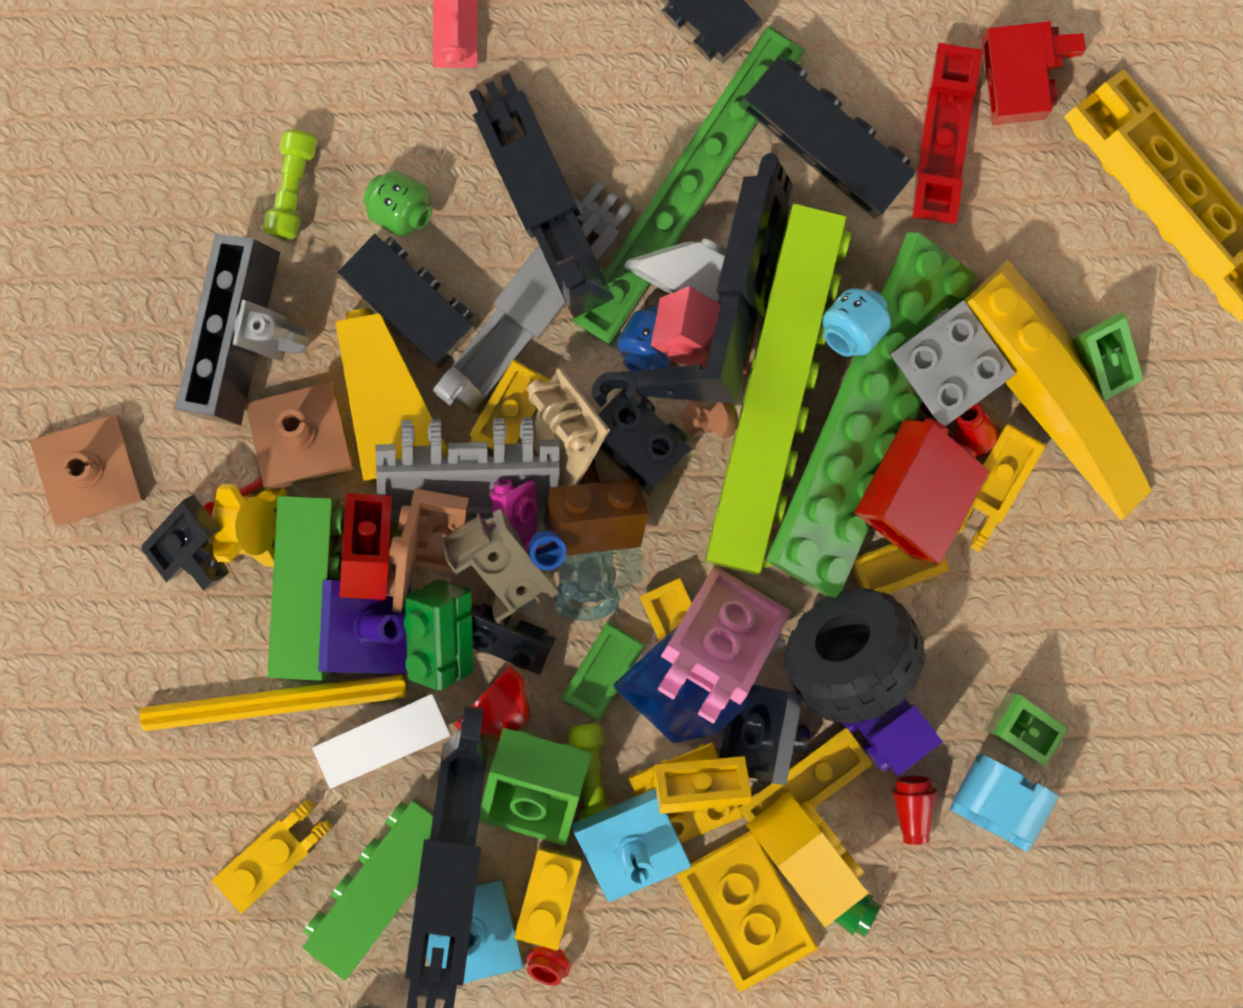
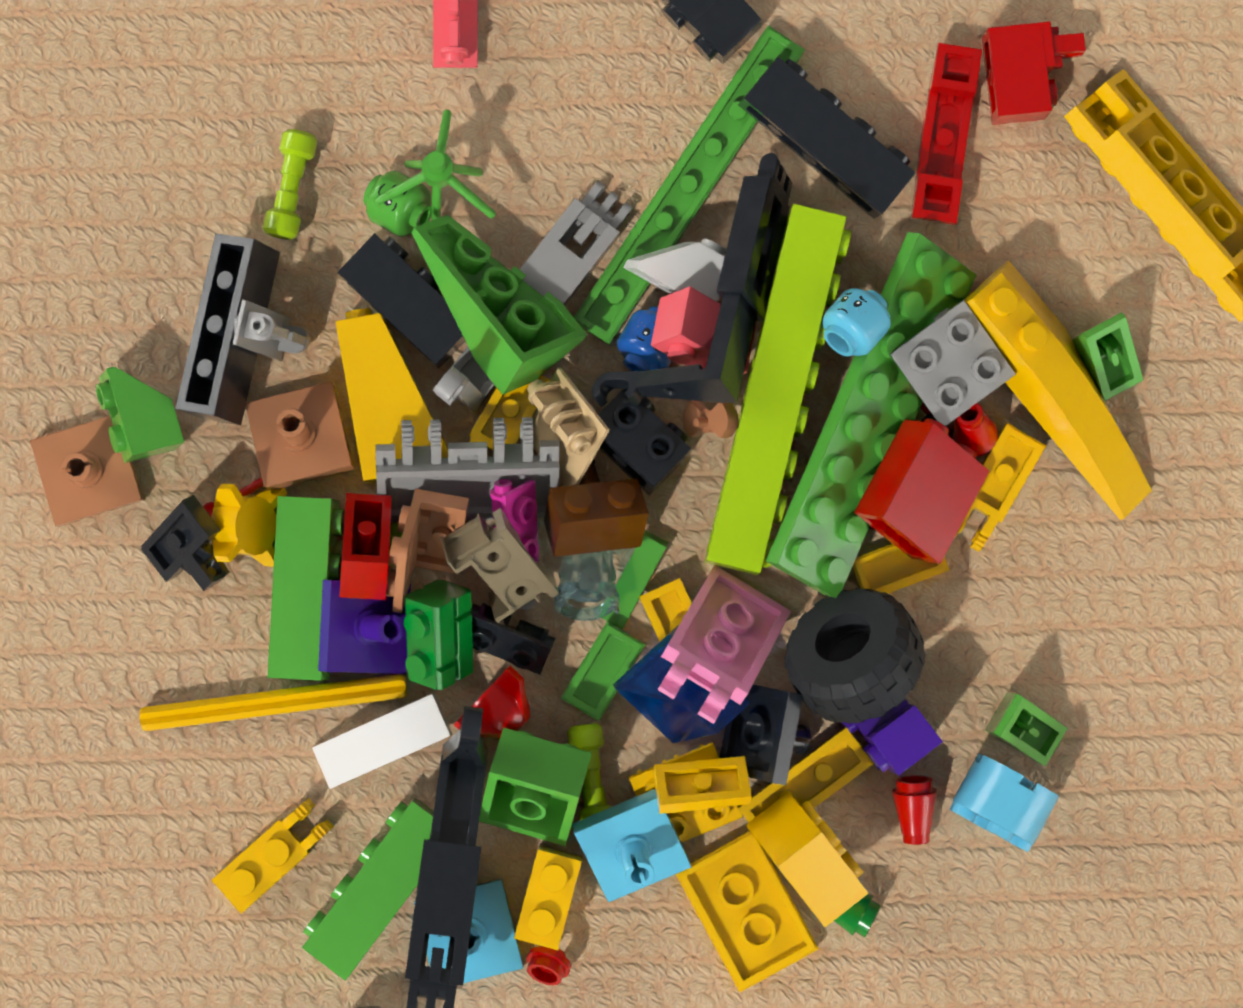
(140, 416): none -> bright green slope
(439, 172): none -> bright green plant
(502, 318): none -> bright green wedge
(541, 195): black hinge -> none
(548, 556): blue hinge -> none
(636, 576): none -> bright green piece

